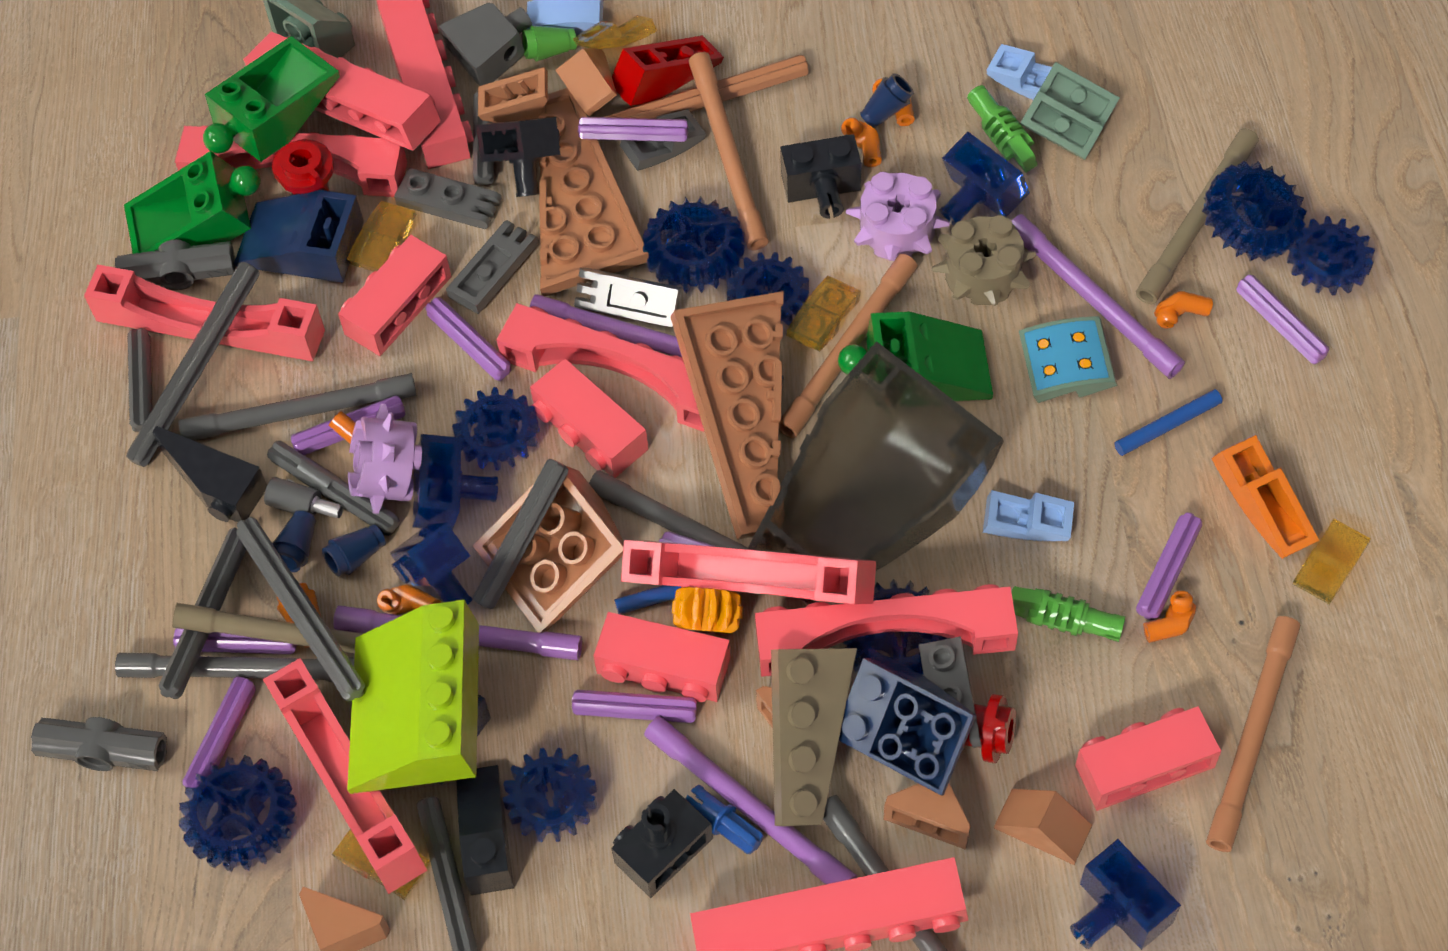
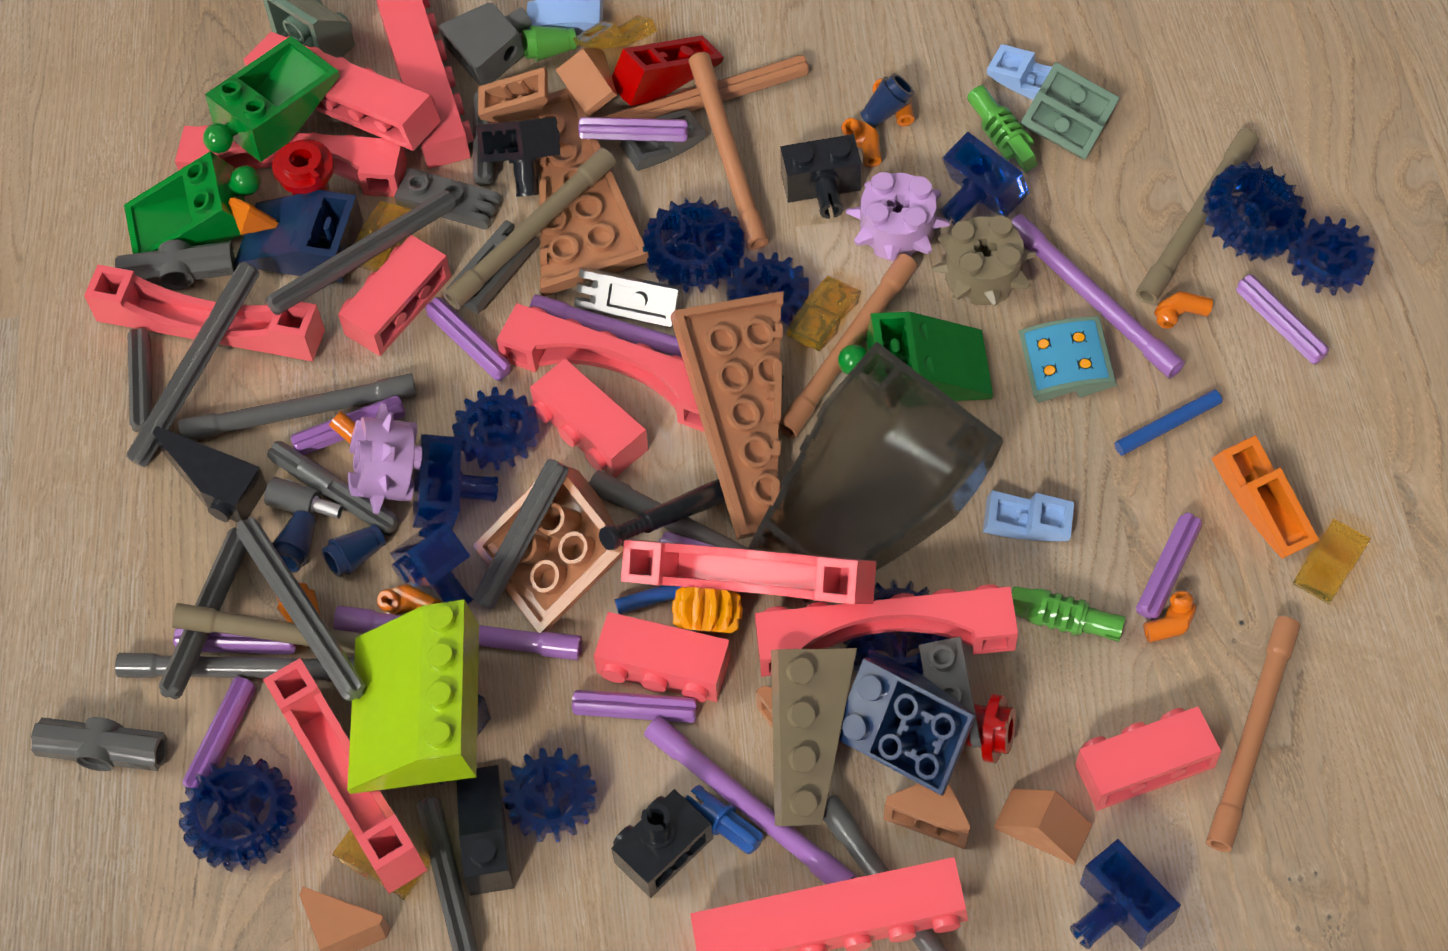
(249, 218): none -> orange slope
(360, 252): none -> dark grey axle
(474, 279): none -> dark tan piece
(676, 509): none -> black piece

